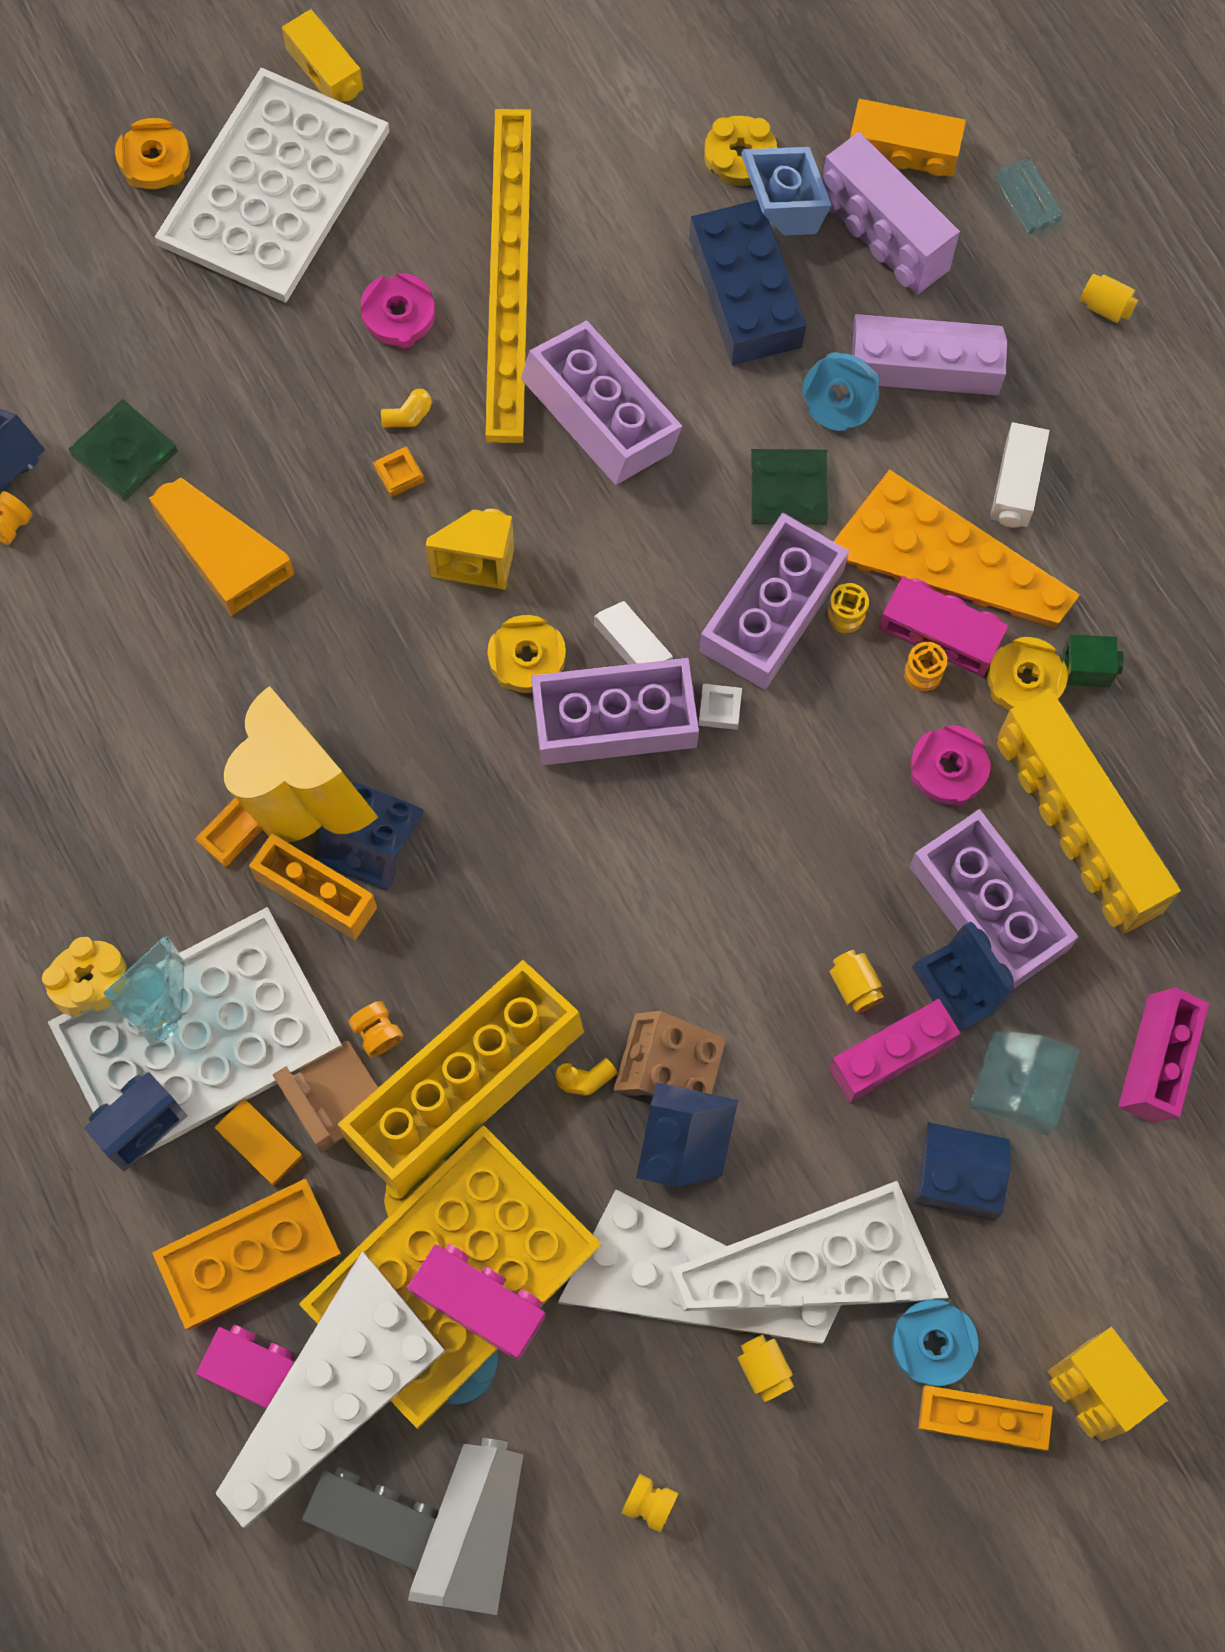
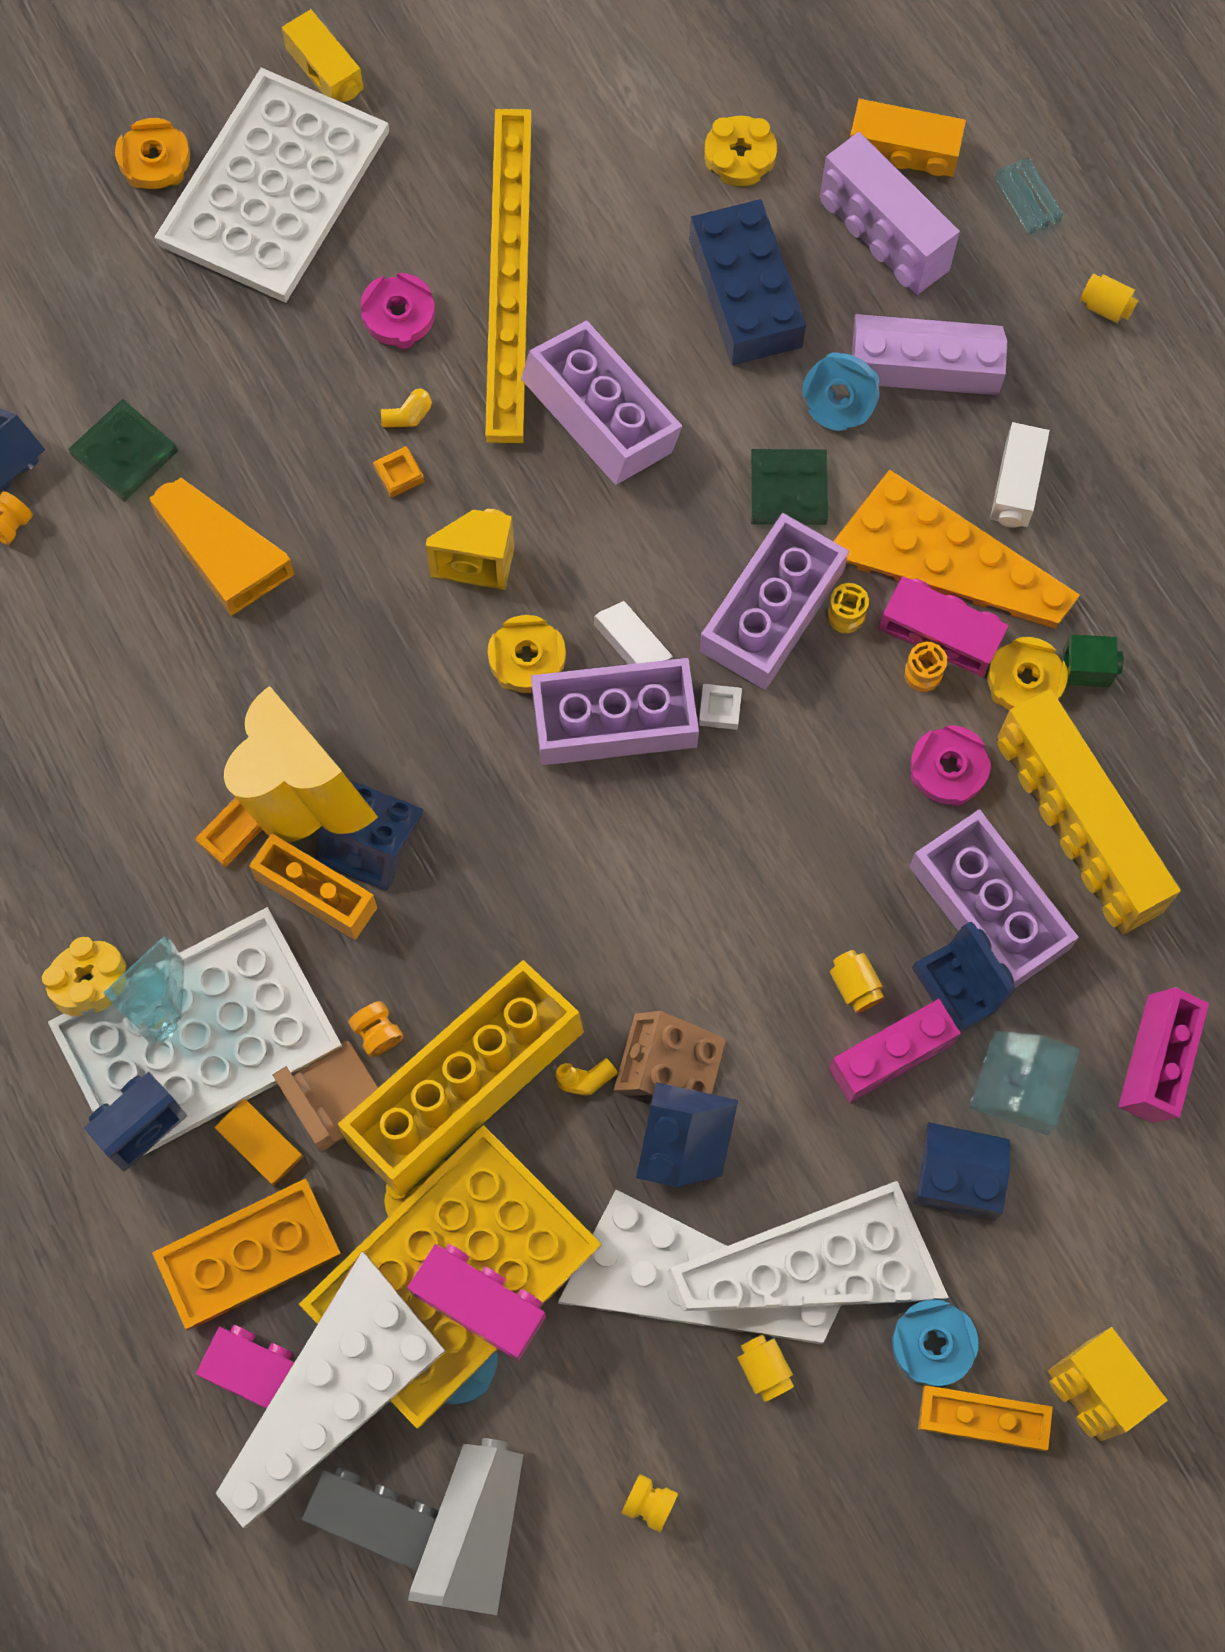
(788, 188): medium blue slope -> none

